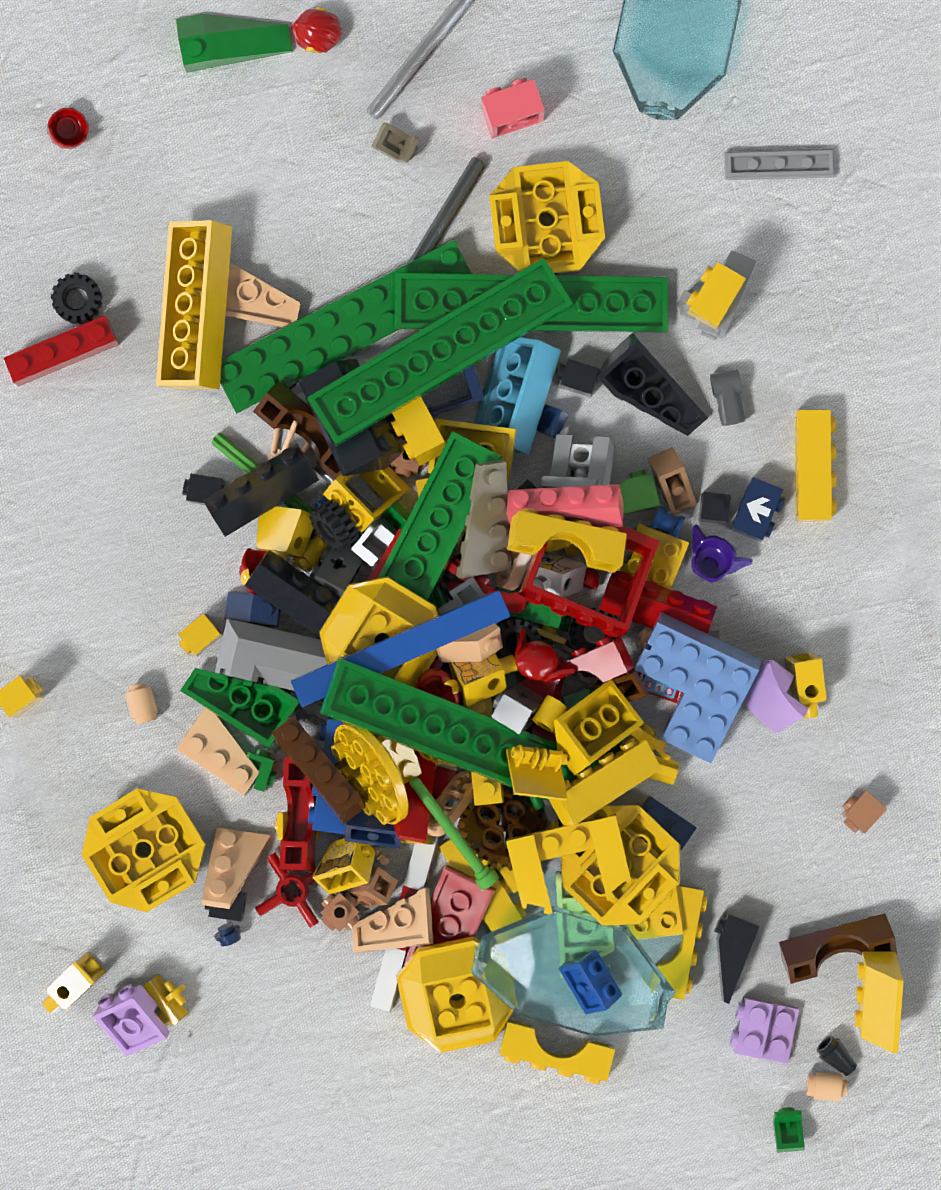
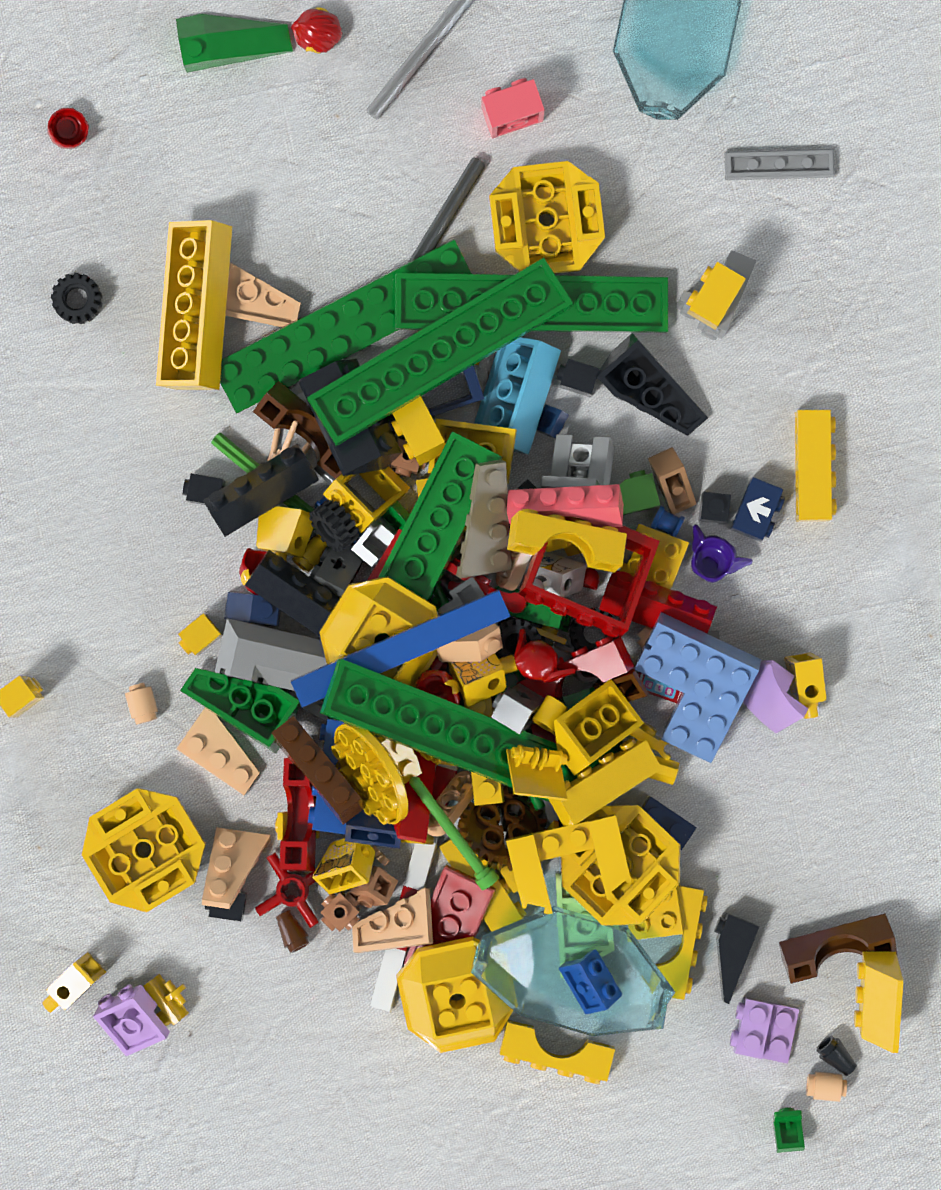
(61, 351): red brick -> none
(228, 934): dark blue plate -> none
(266, 774): green bracket -> none
(291, 931): none -> reddish brown cone
(395, 143): dark tan bracket -> none
(727, 389): dark grey piece -> none
(862, 812): nougat brick -> none

